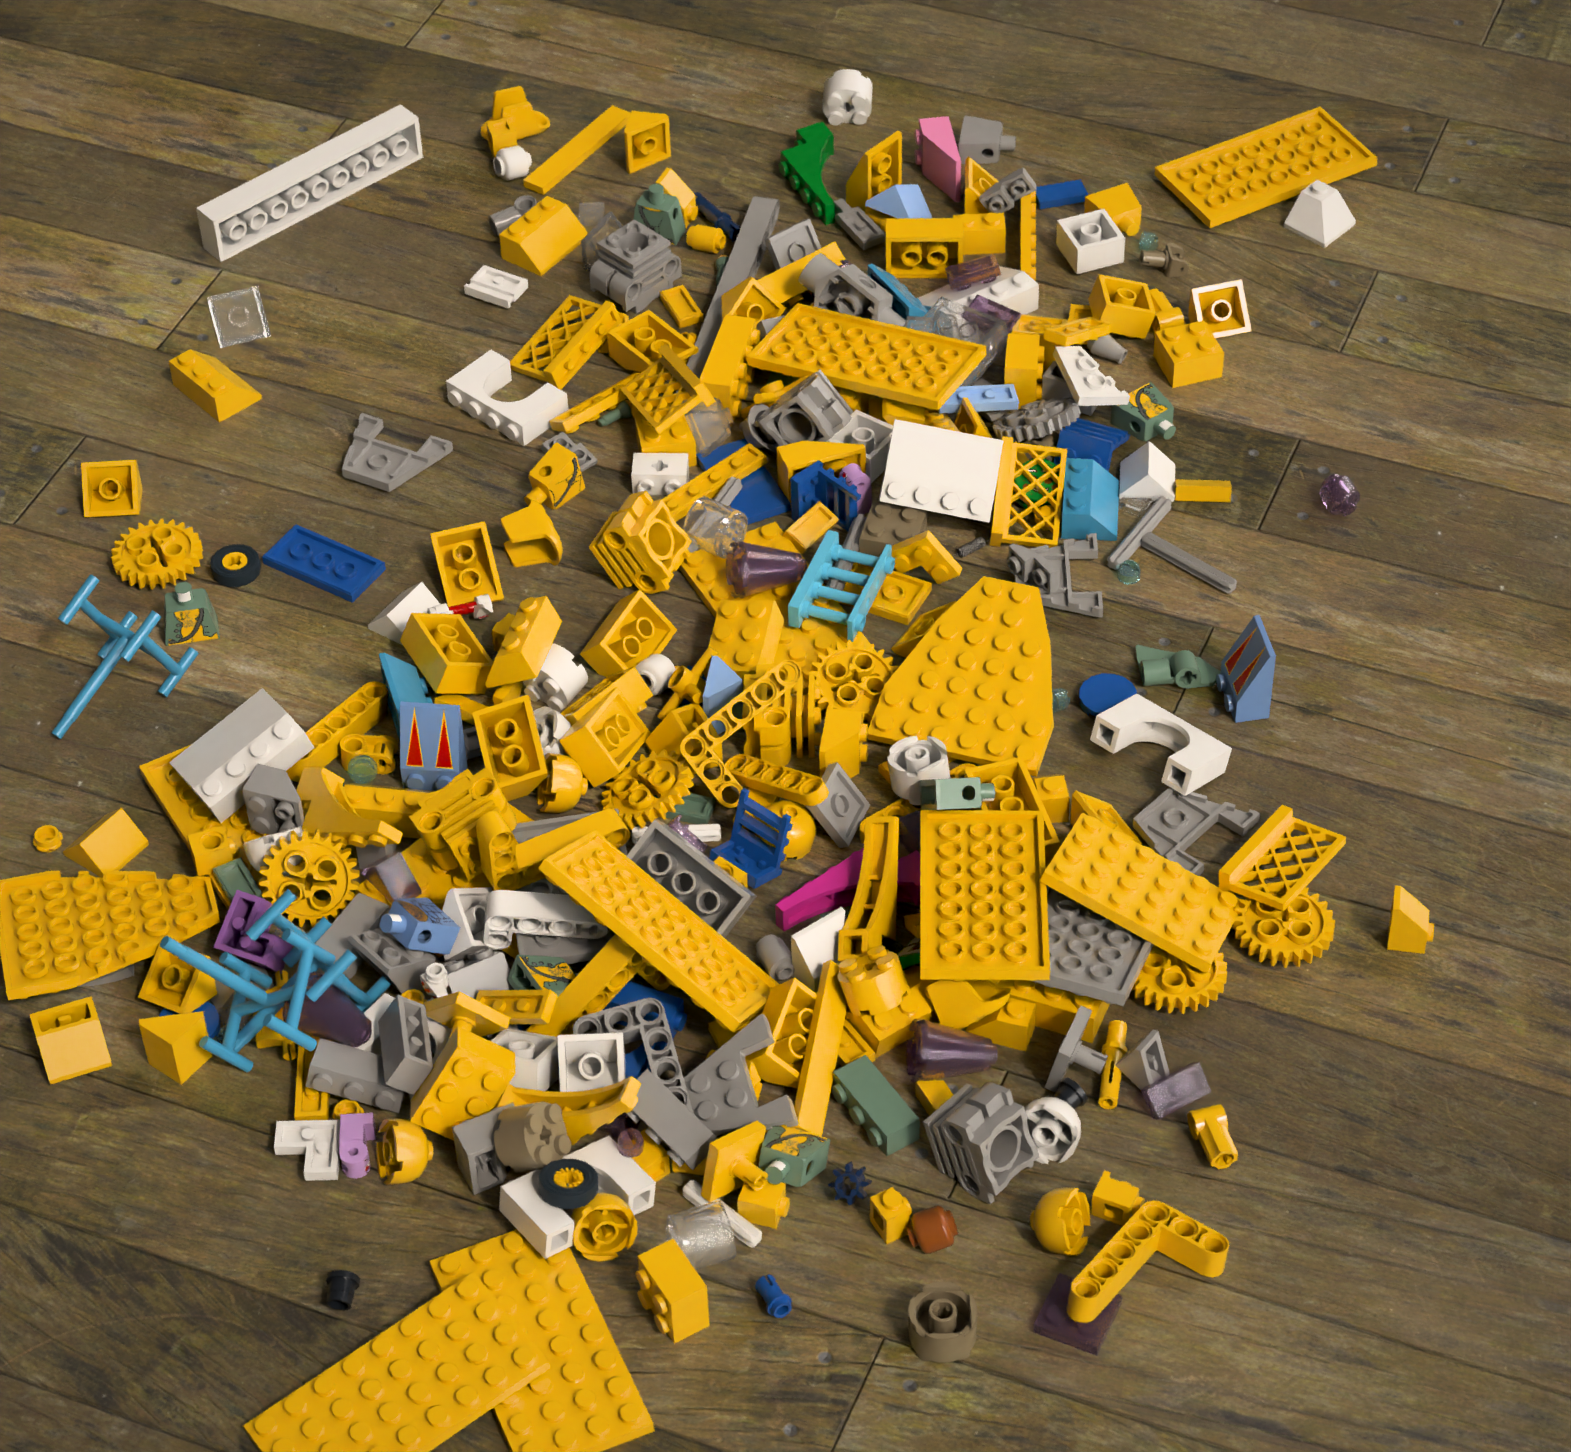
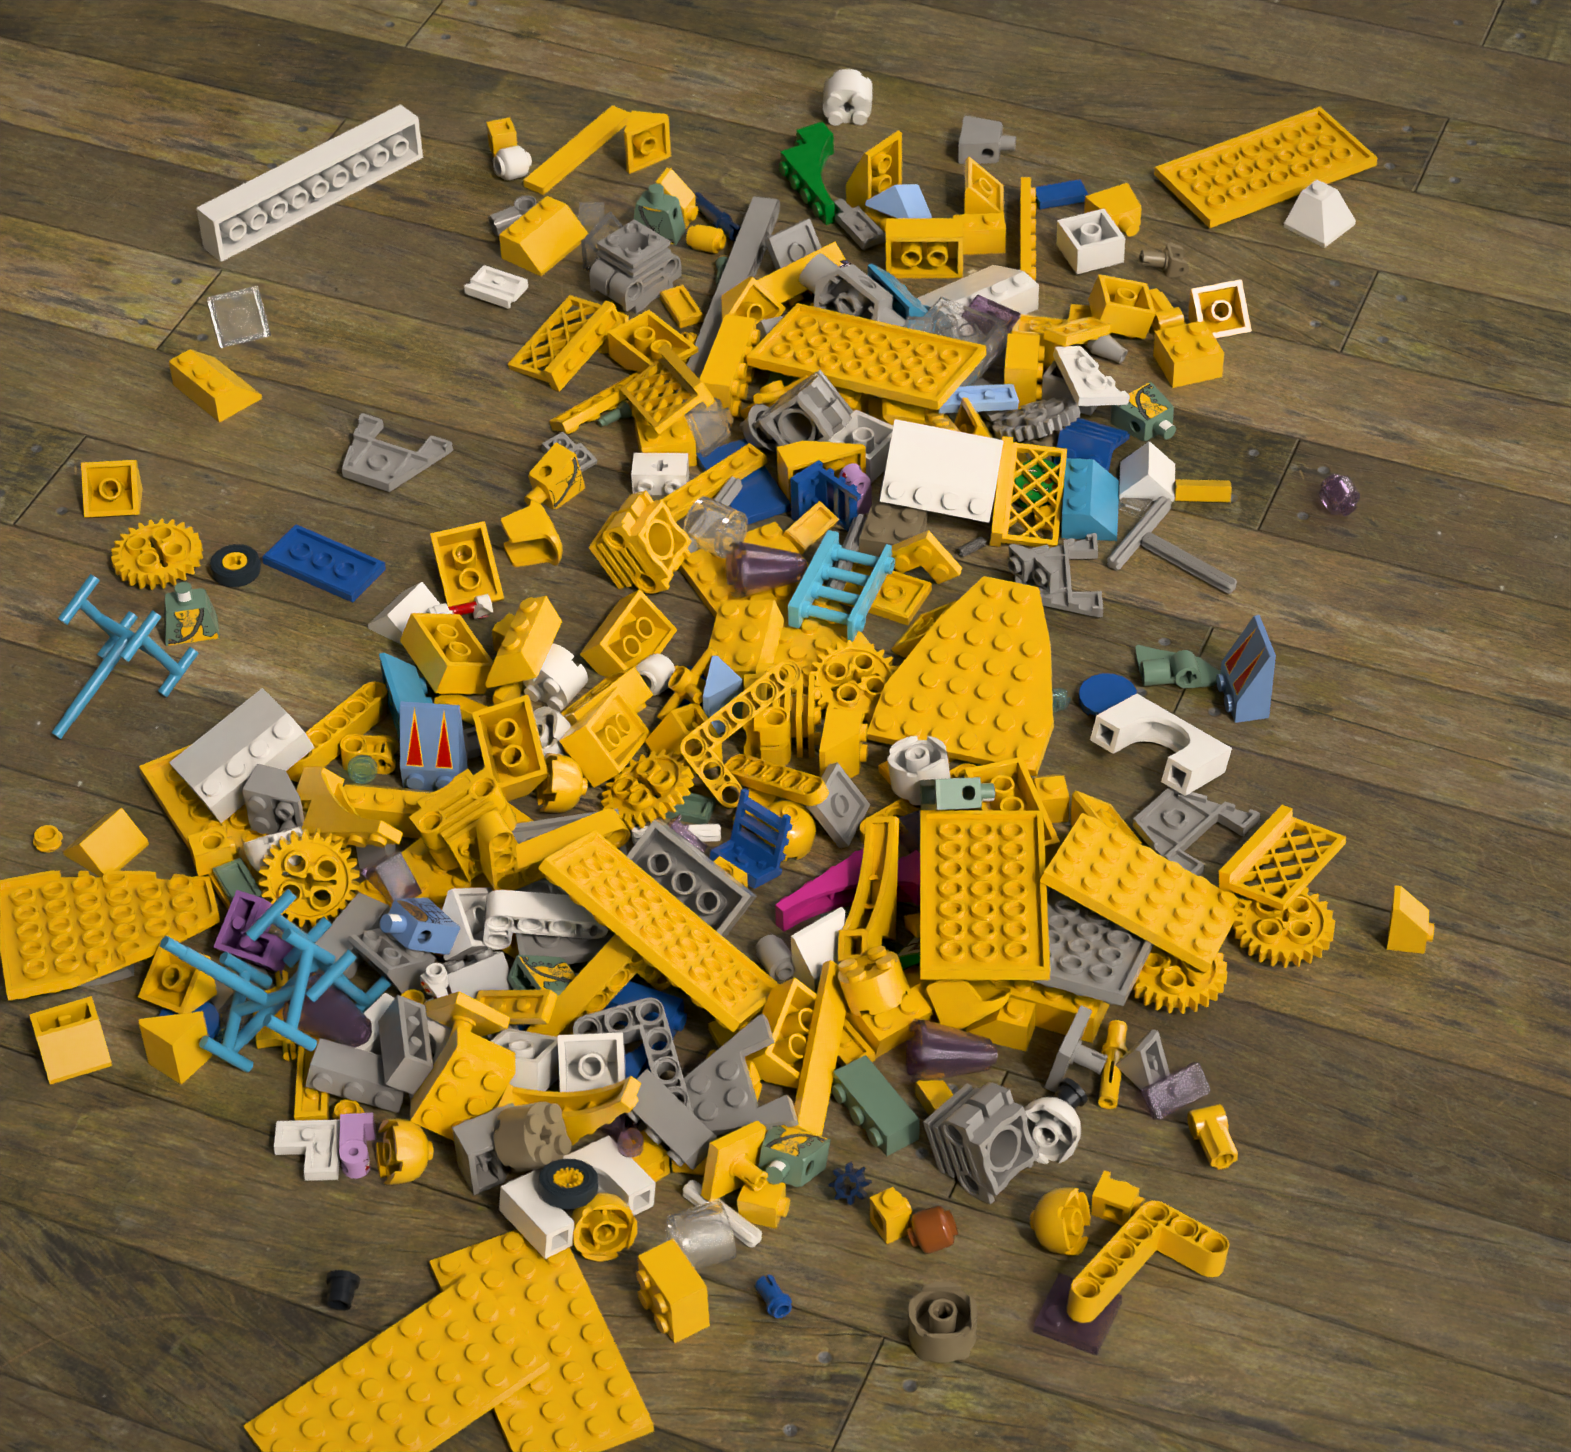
(513, 104): yellow piece -> none
(517, 420): white arch -> none
(939, 155): bright pink slope -> none
(972, 271): plate -> none
(1003, 194): light grey slope -> none
(1129, 572): clear light blue hinge -> none
(1148, 241): clear light blue hinge -> none

